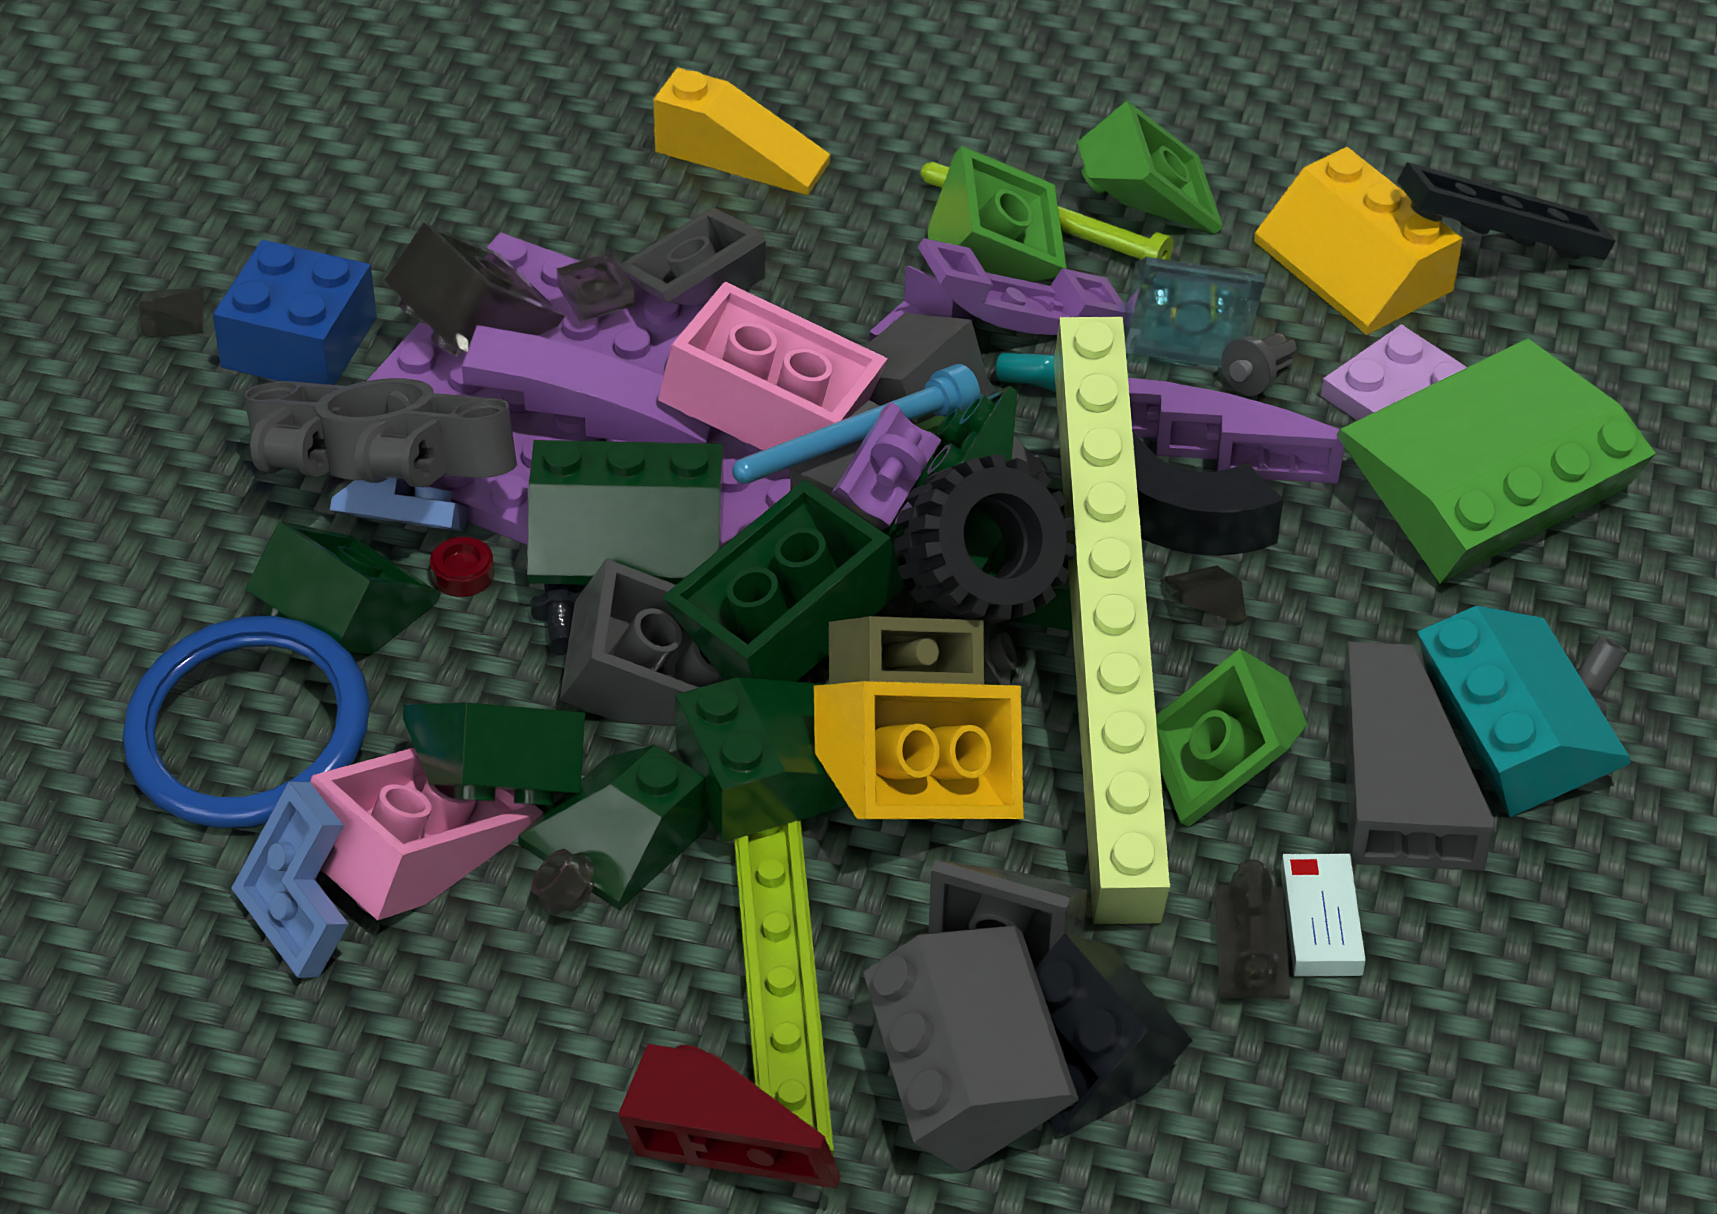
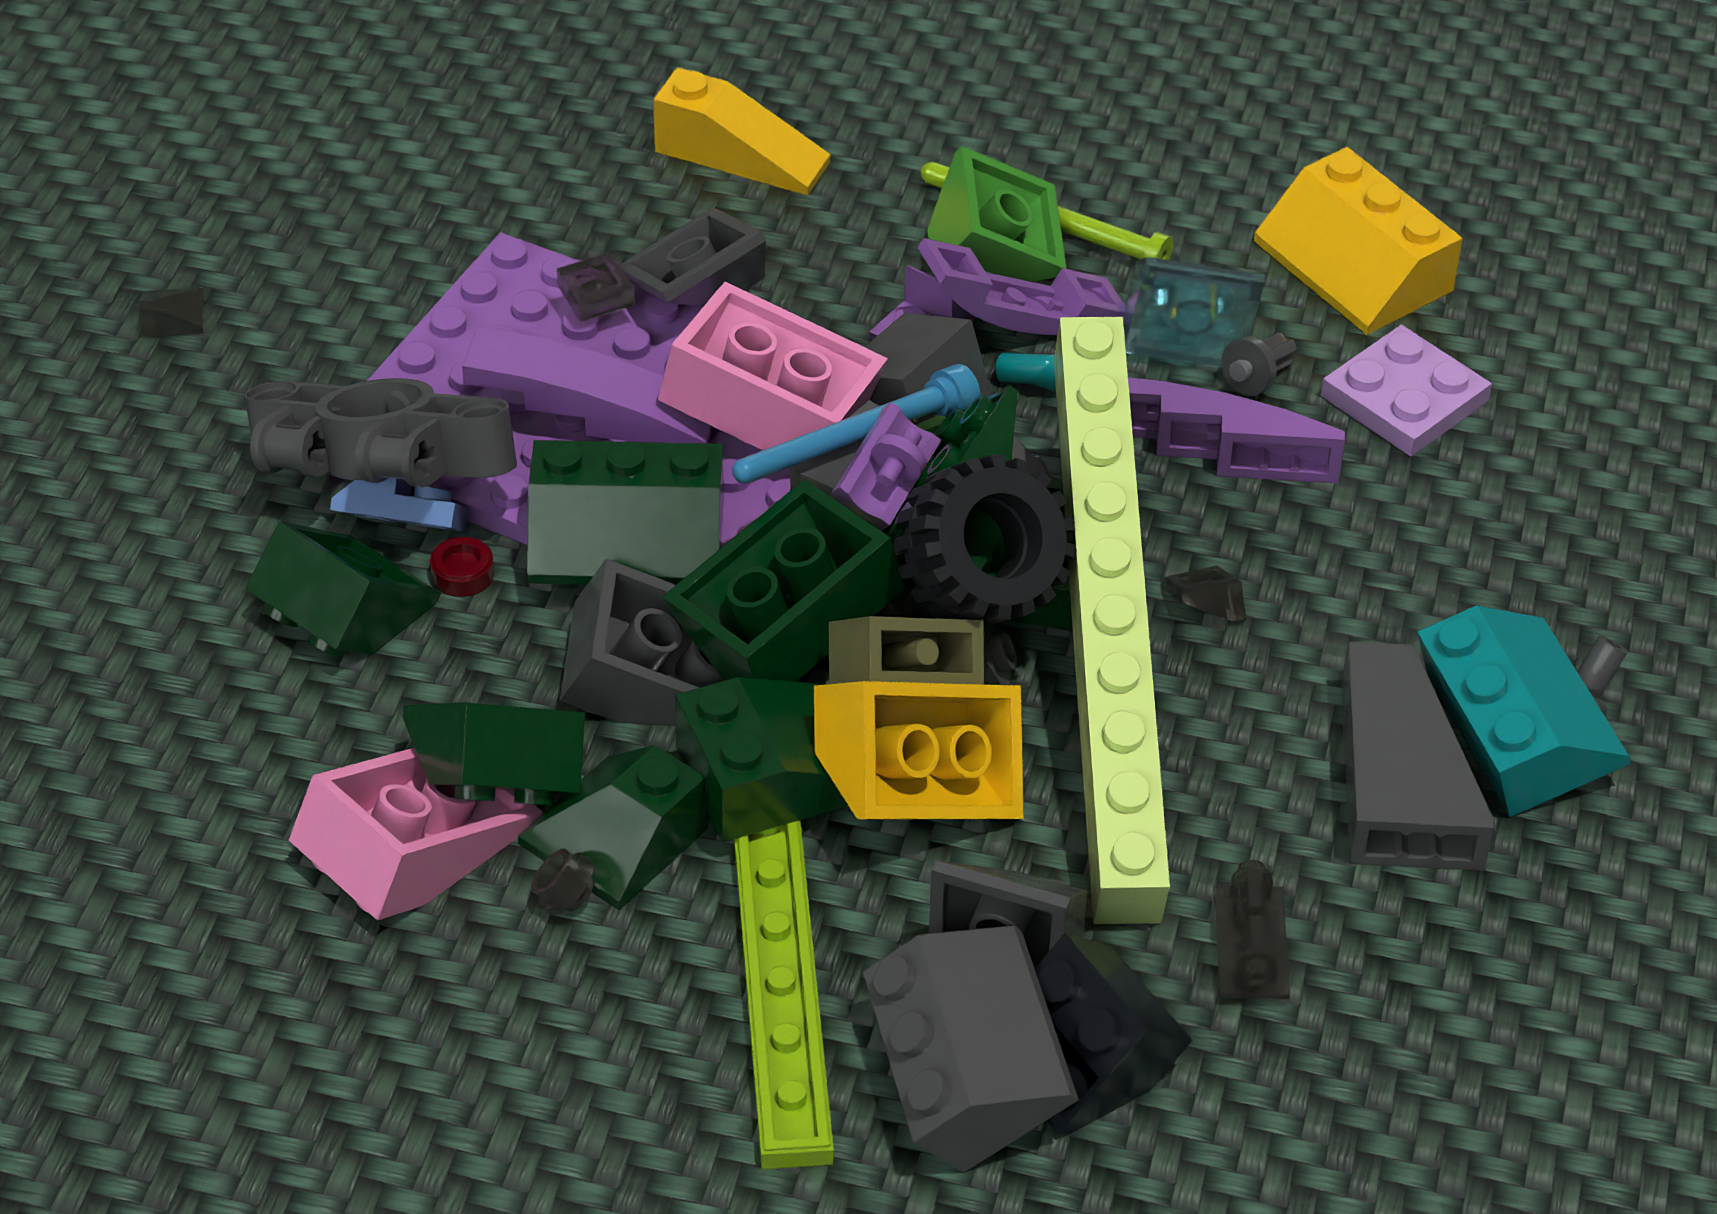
(205, 644): blue wedge -> none
(281, 885): medium blue plate -> none
(295, 315): blue brick -> none
(463, 286): clear smoke slope -> none
(557, 609): black piece -> none
(708, 1115): dark red slope -> none
(1148, 169): bright green slope -> none
(1205, 510): black arch -> none
(1225, 732): bright green slope -> none
(1322, 915): light aqua tile -> none
(1493, 208): black plate -> none
(1495, 455): bright green slope -> none

